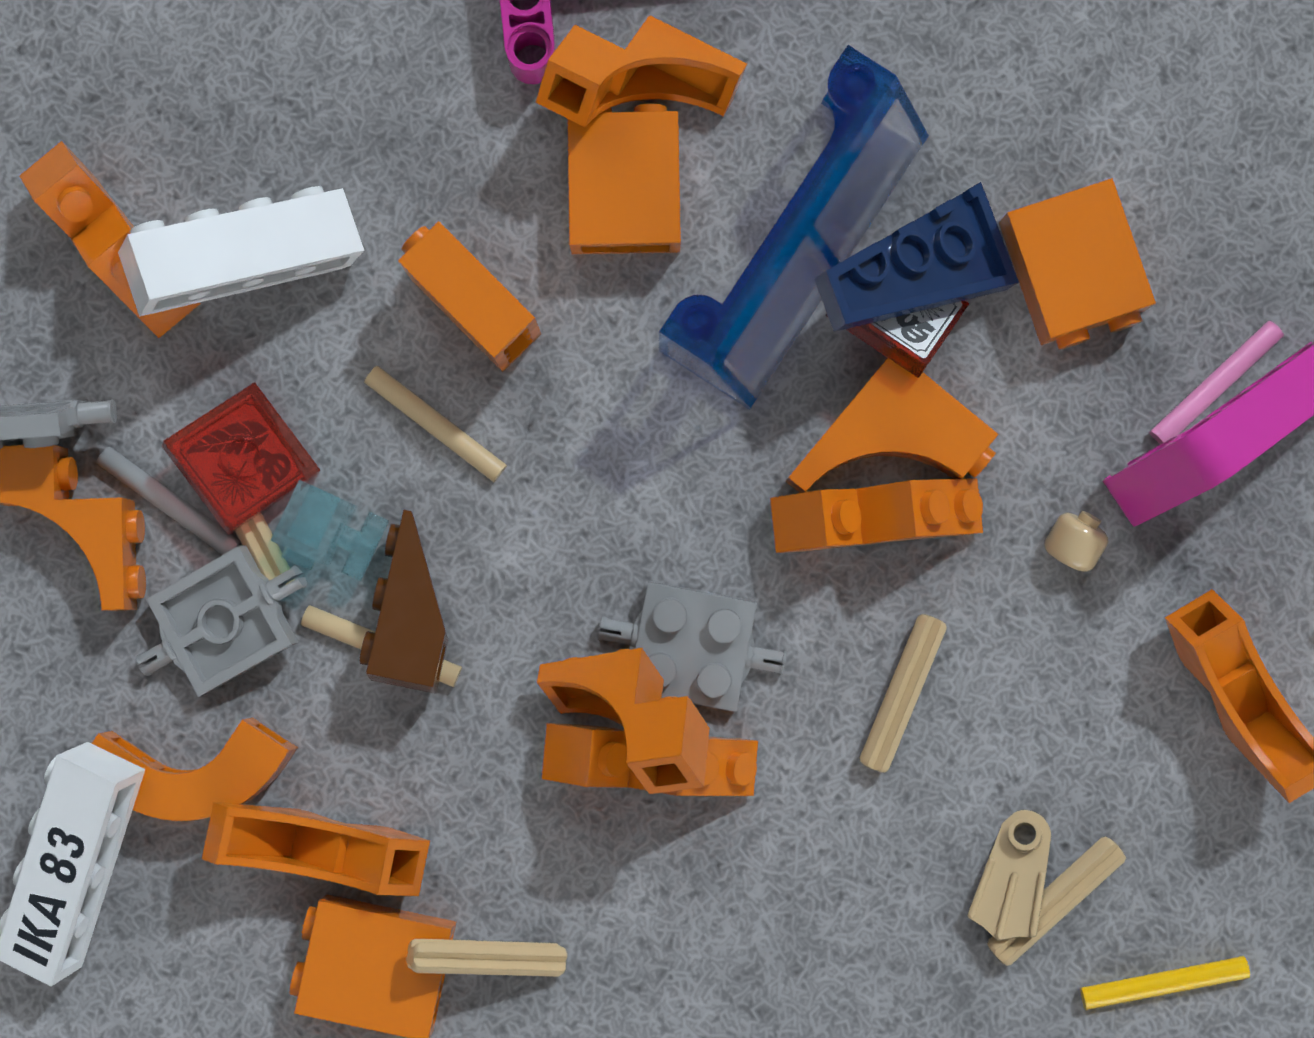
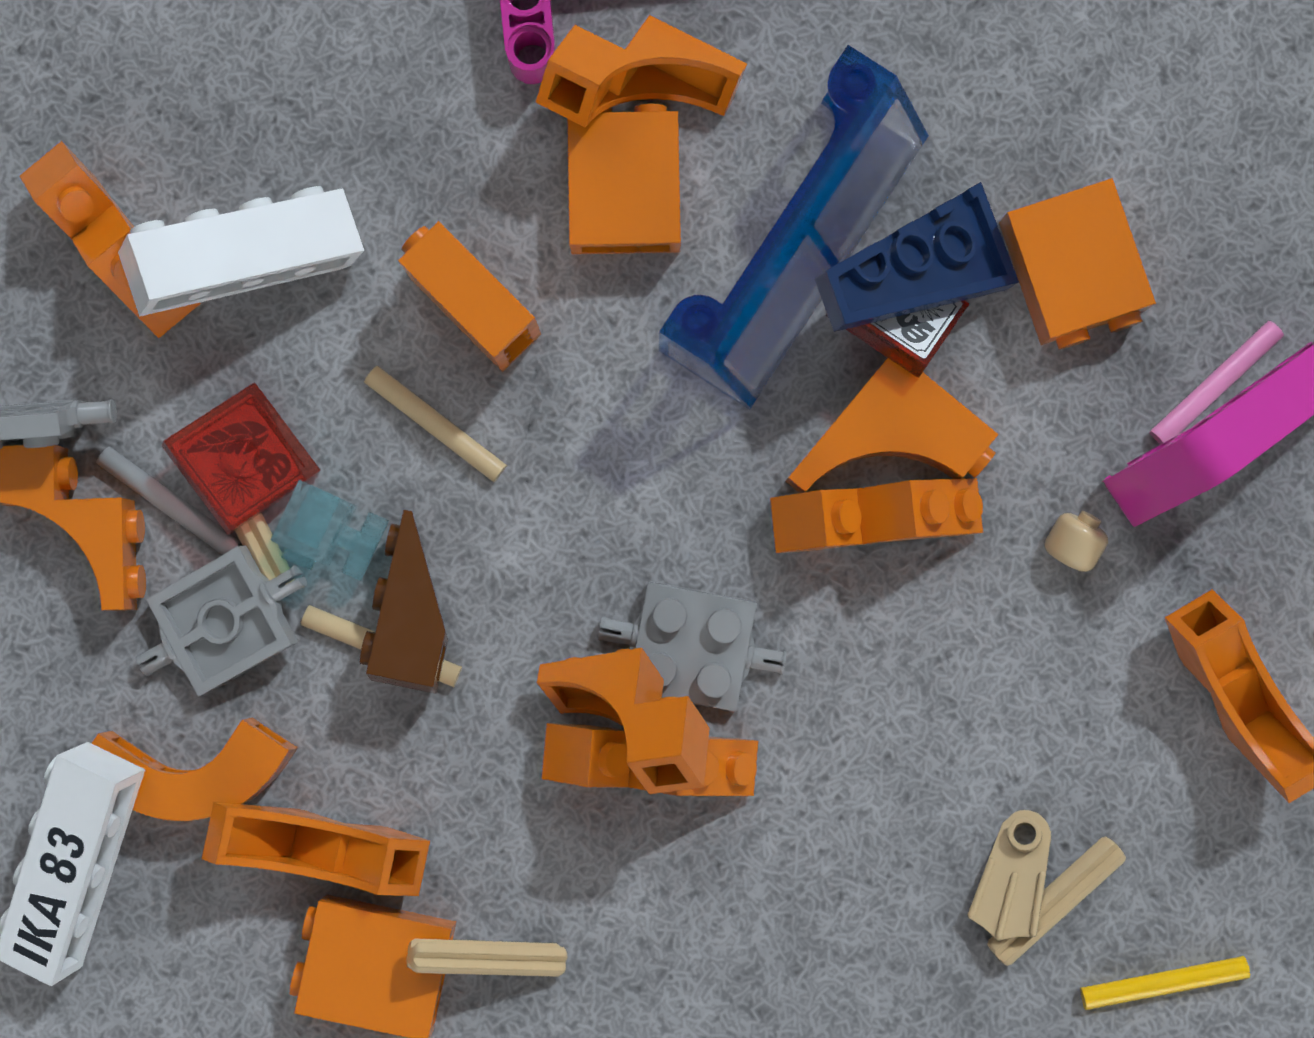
(903, 693): tan axle -> none

